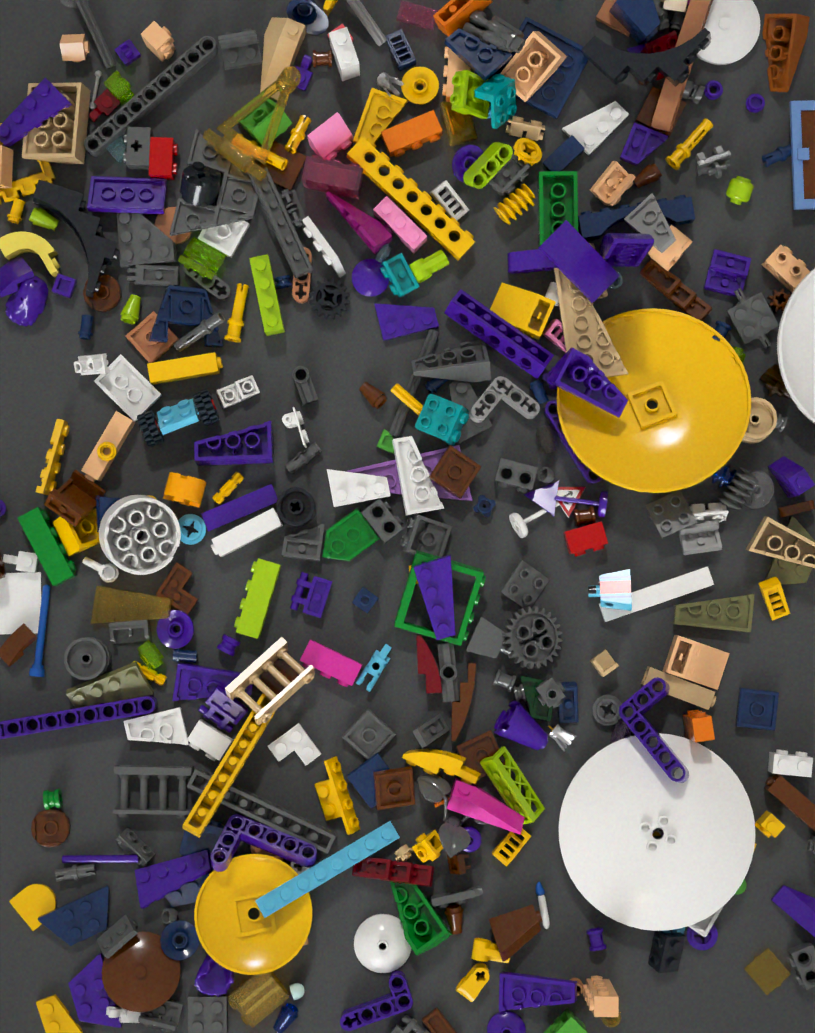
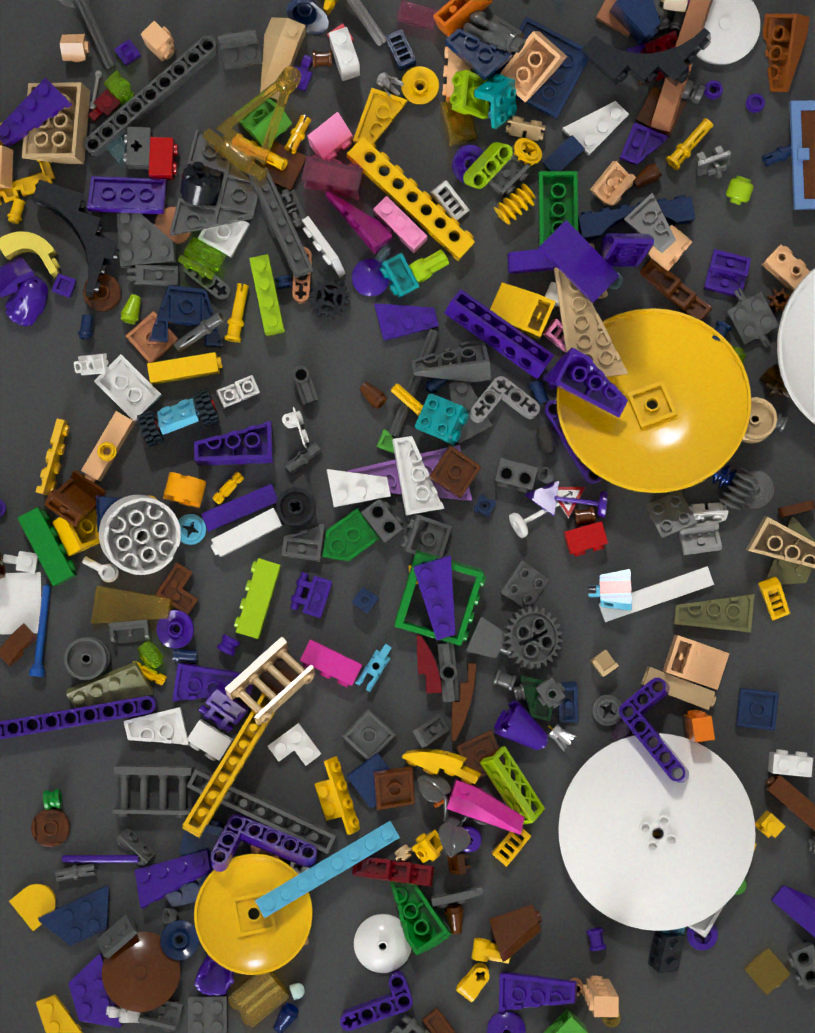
(43, 219): lime cone -> none
(412, 134): orange brick -> none
(542, 905): white piece -> none
(791, 477): dark purple slope -> none

